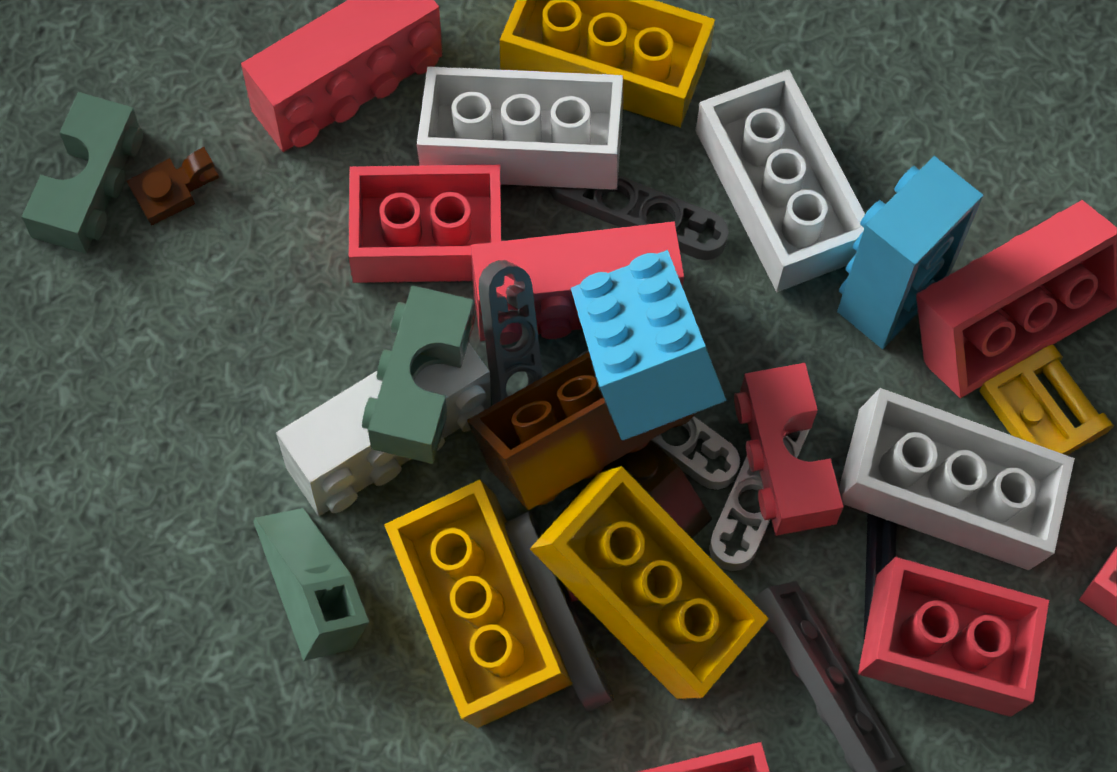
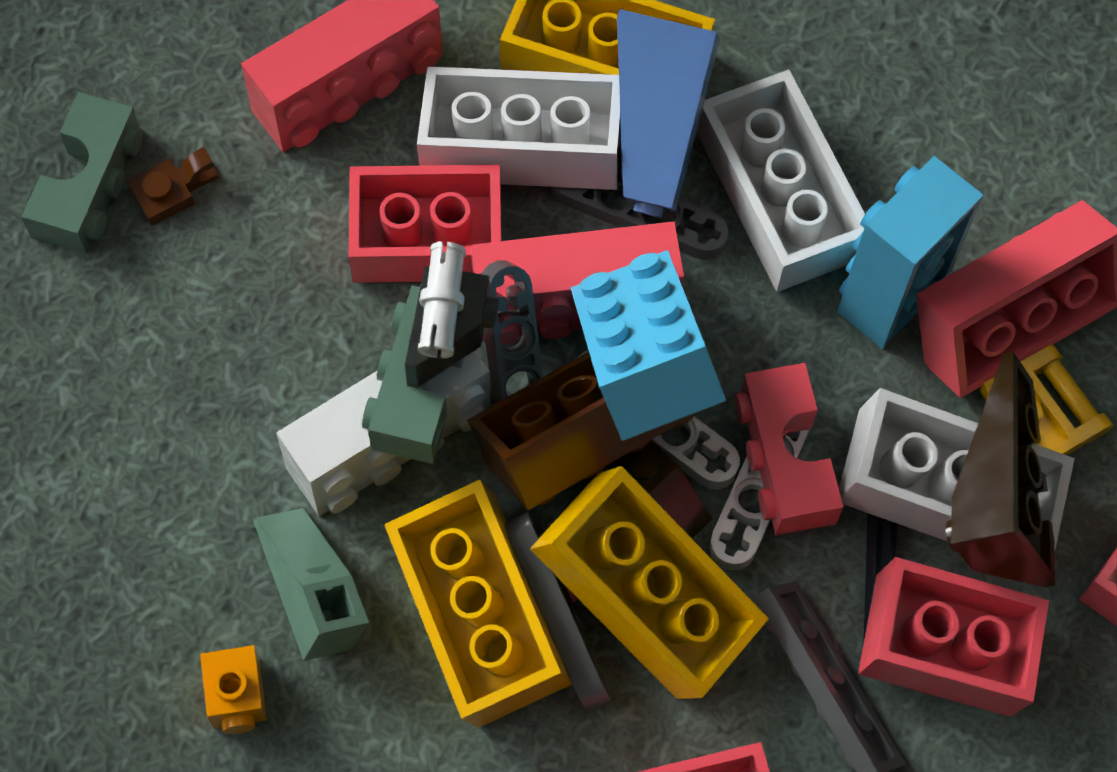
(233, 689): none -> light orange brick
(442, 300): none -> white pin
(478, 313): none -> pearl dark grey slope
(661, 101): none -> medium blue slope
(996, 500): none -> dark brown wedge

